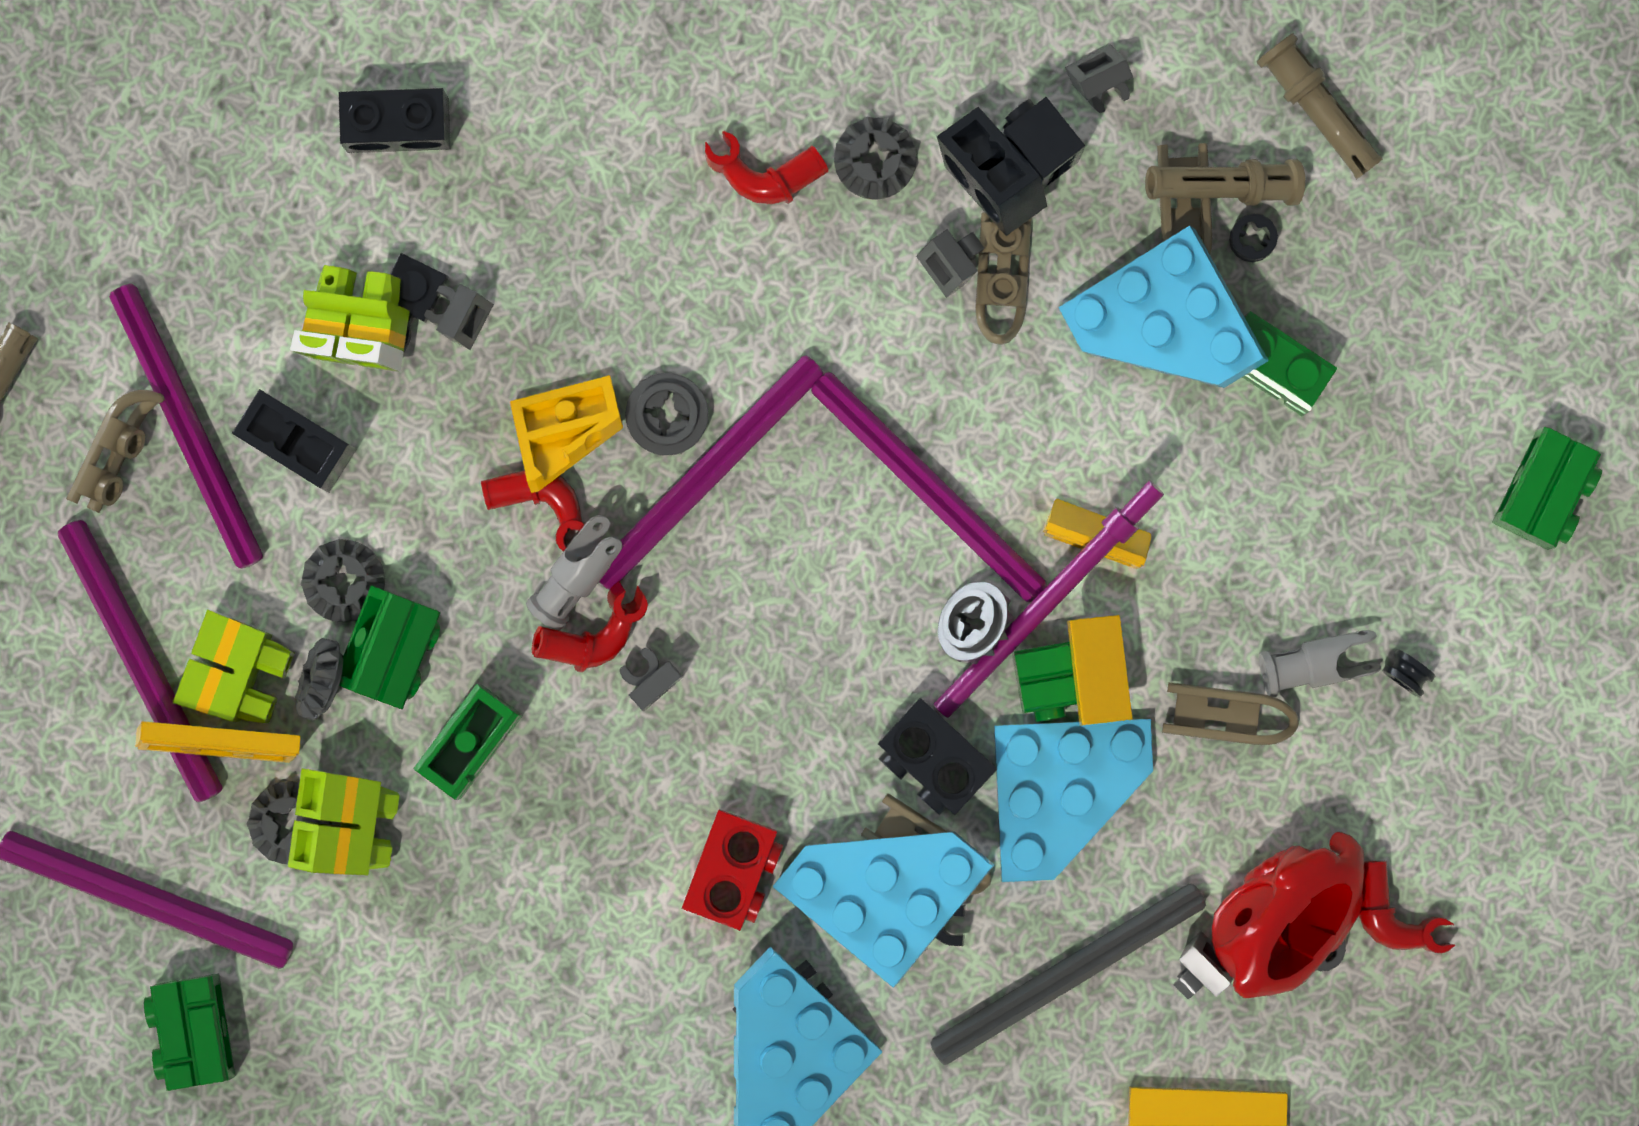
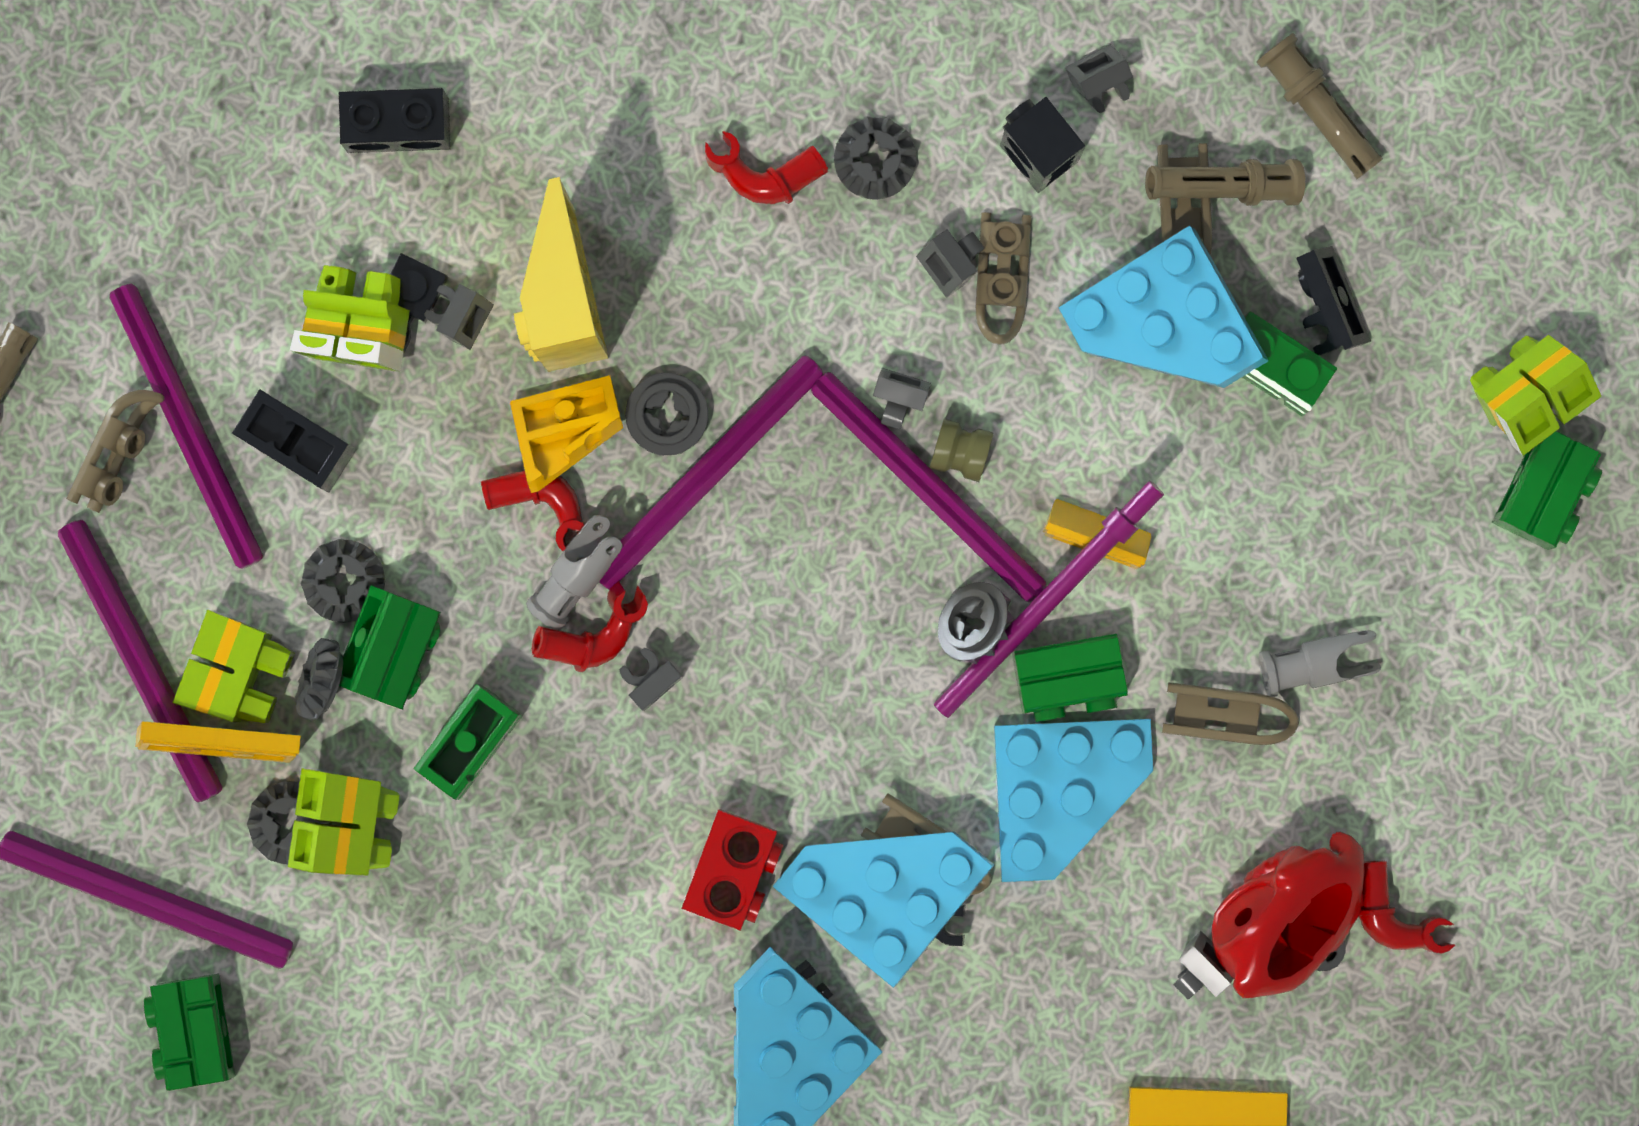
(557, 296): none -> light yellow slope
(900, 392): none -> dark grey tile
(944, 747): black brick -> none
(961, 450): none -> olive wheel
(992, 171): black brick -> none
(1068, 974): dark grey axle -> none
(1099, 670): yellow slope -> none
(1248, 252): black bush -> none
(1327, 285): none -> black plate
(1408, 673): black bush -> none
(1534, 389): none -> lime hips

